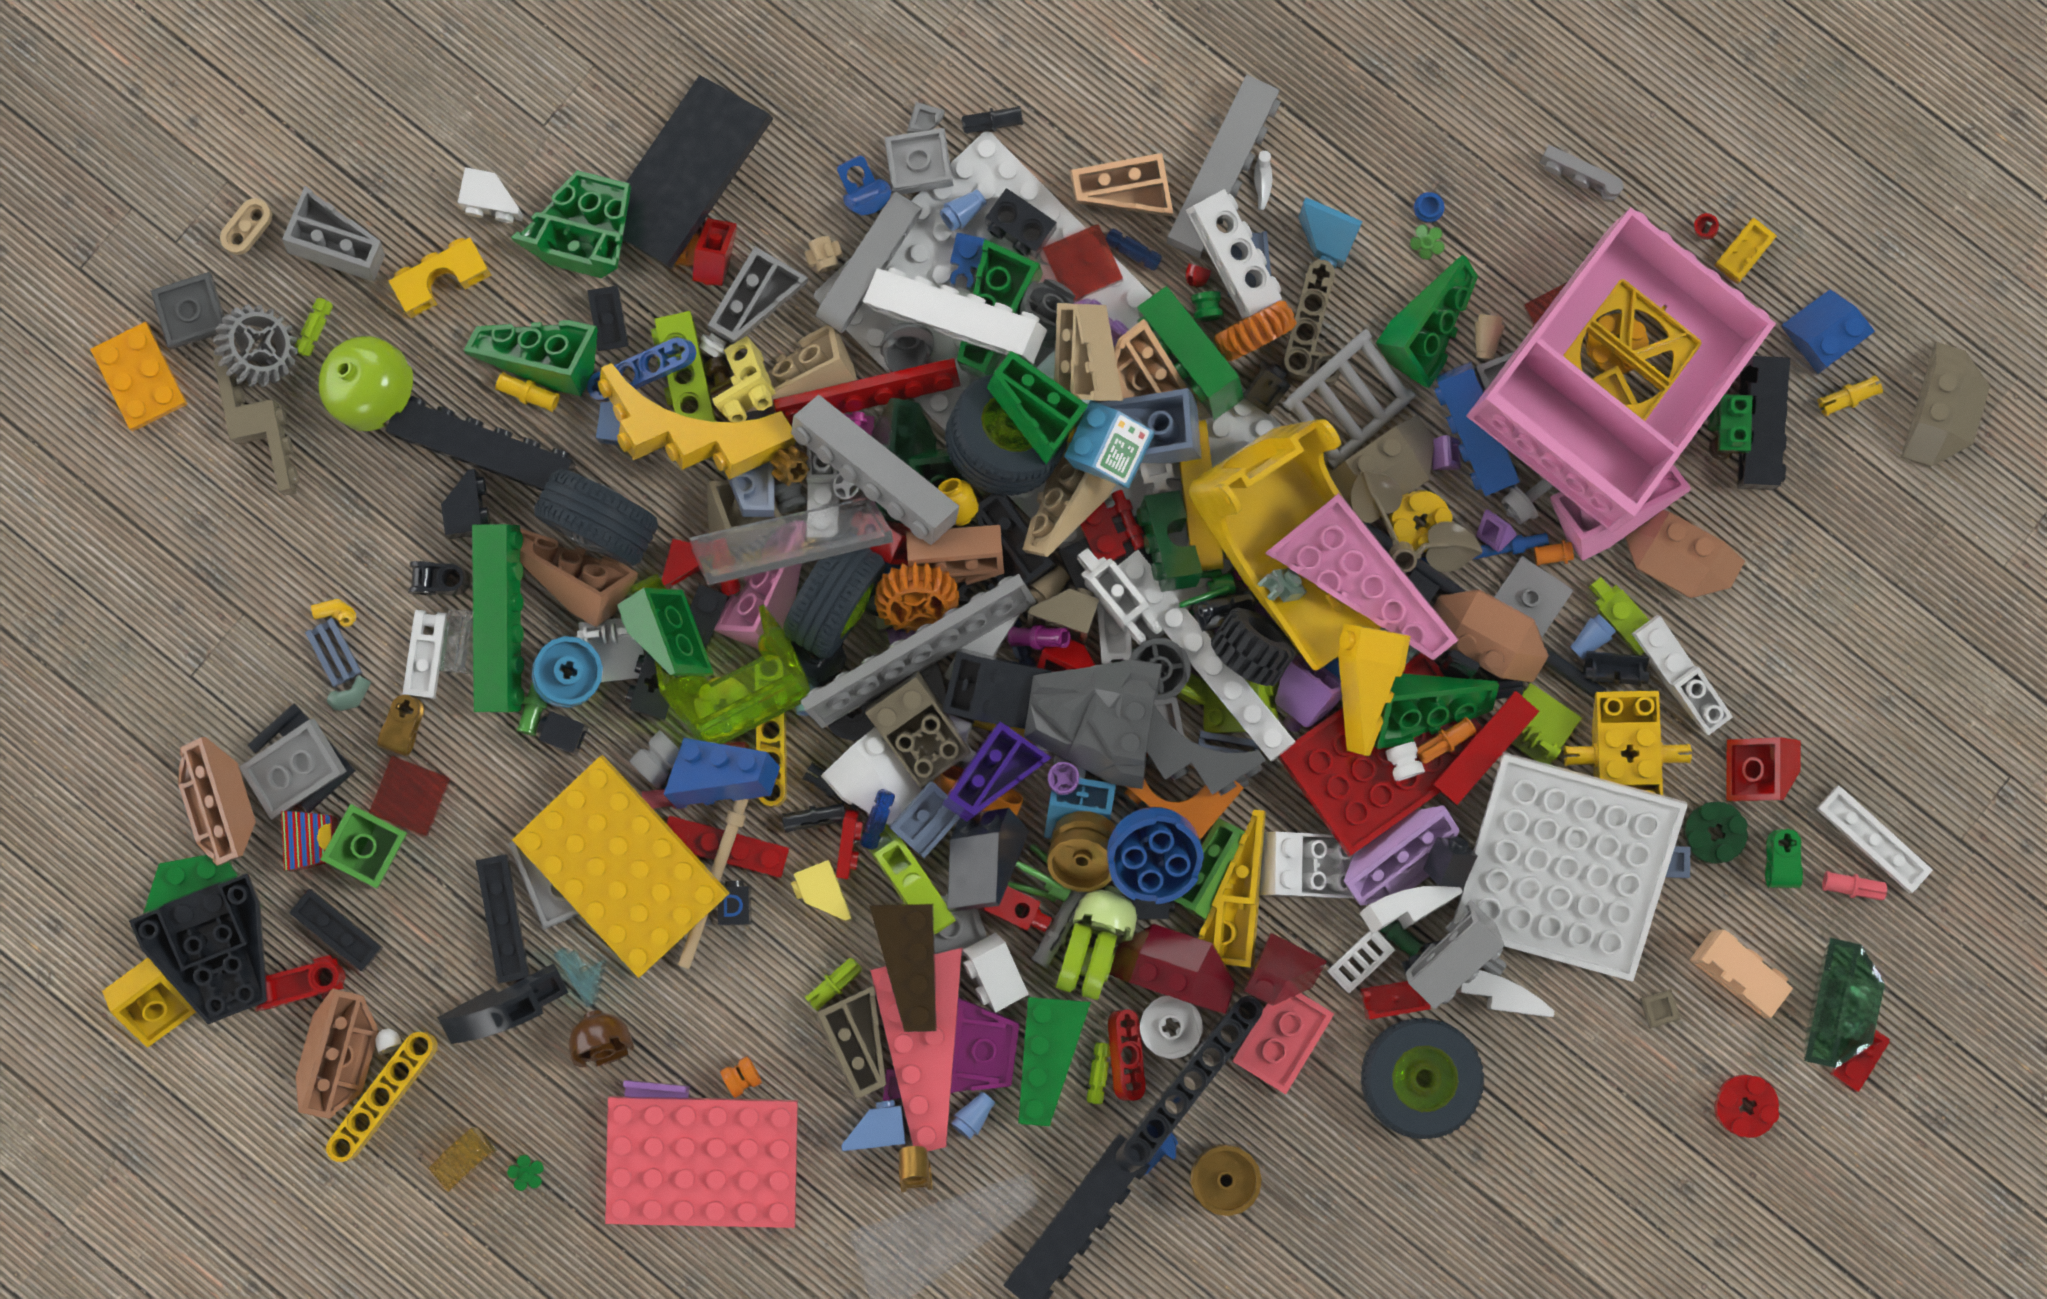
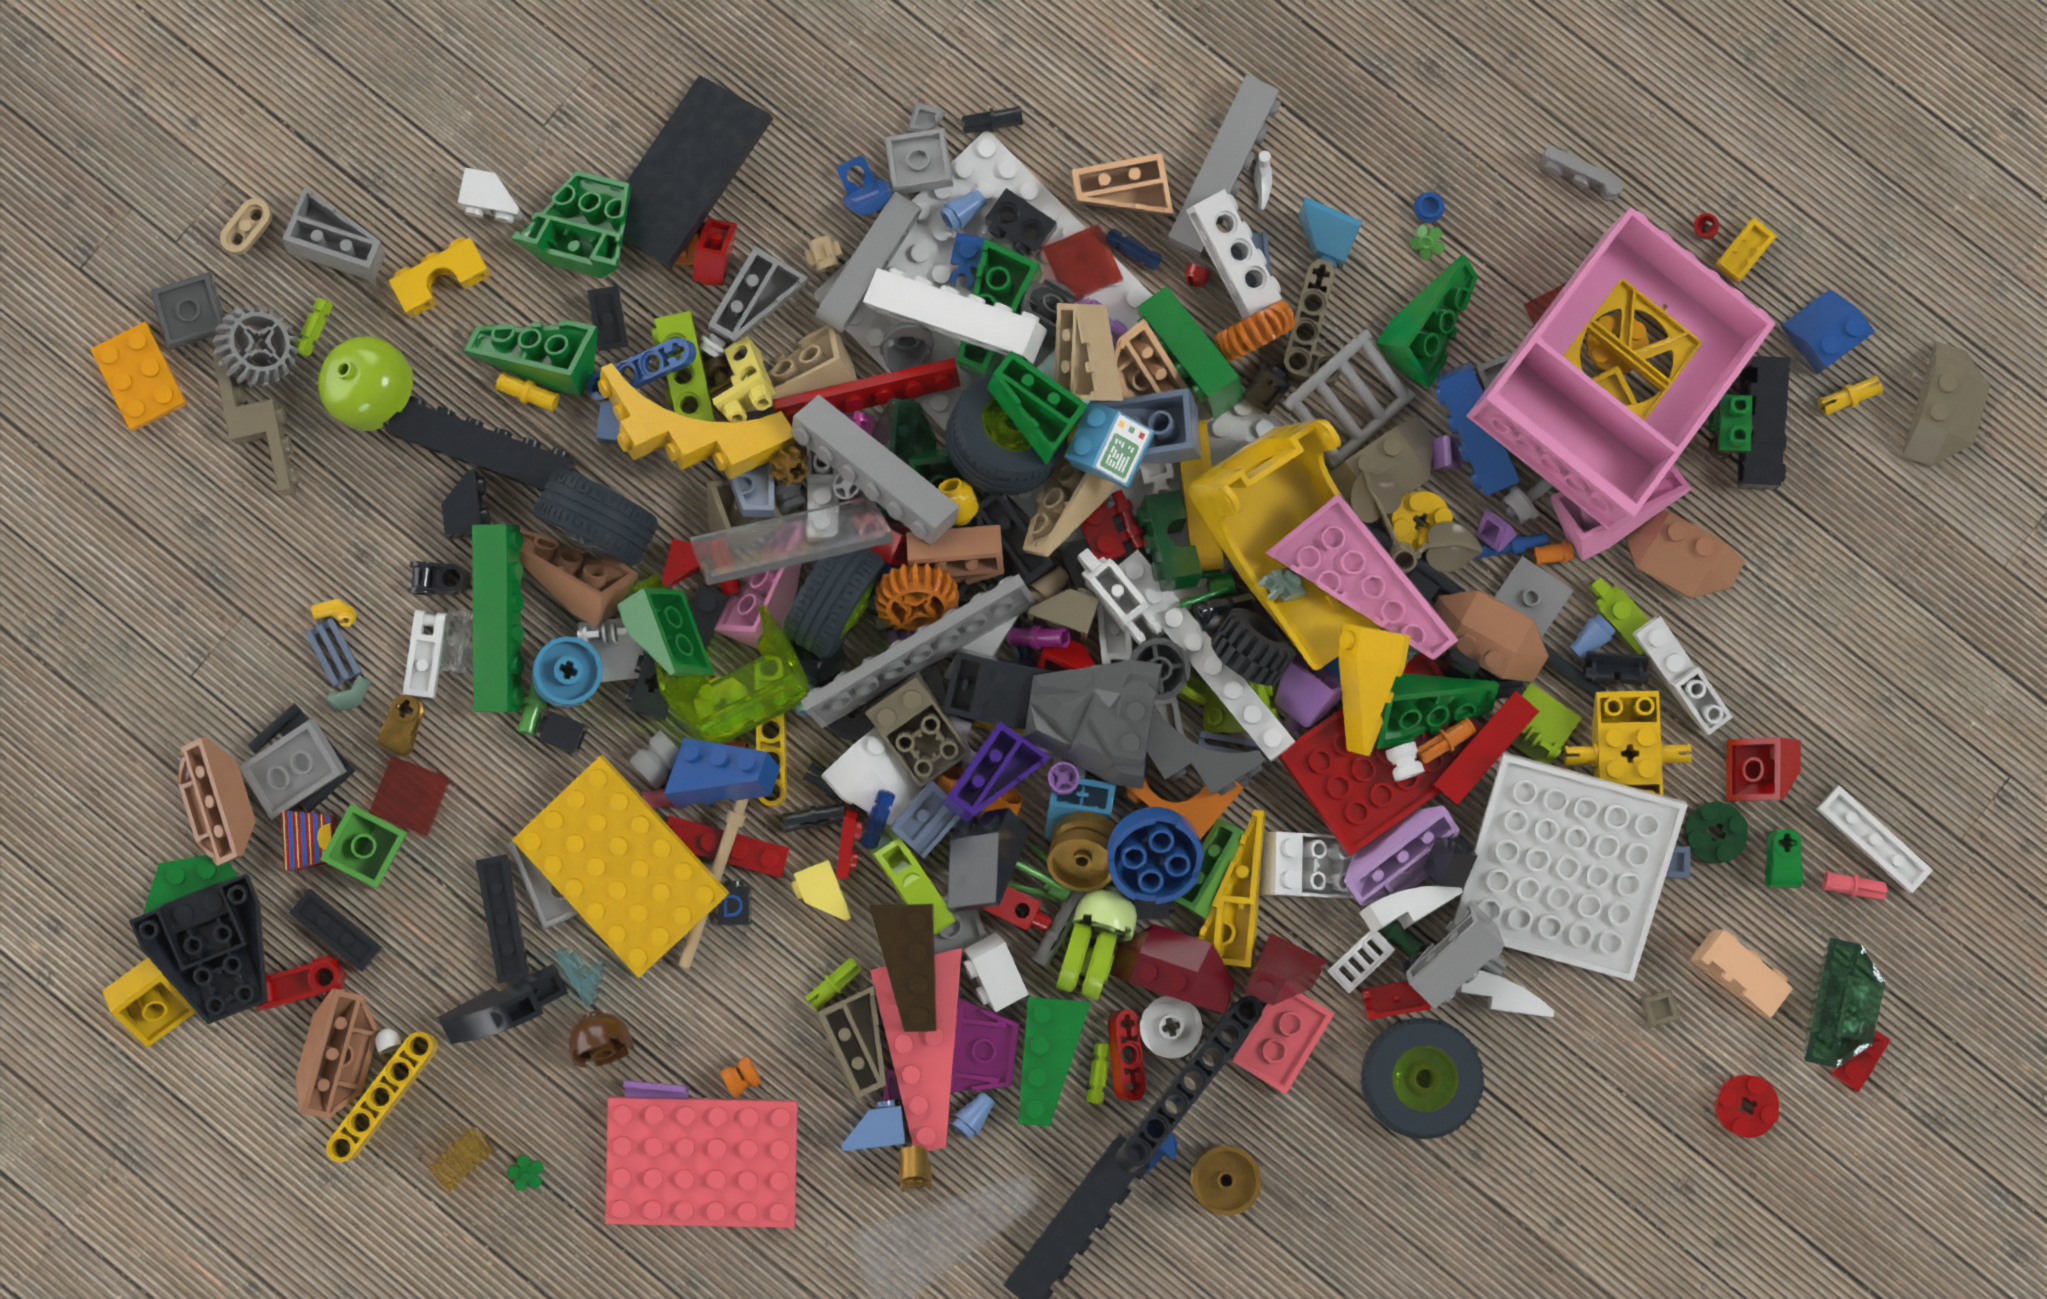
(1207, 306): green wheel -> none
(1488, 335): tan cone -> none

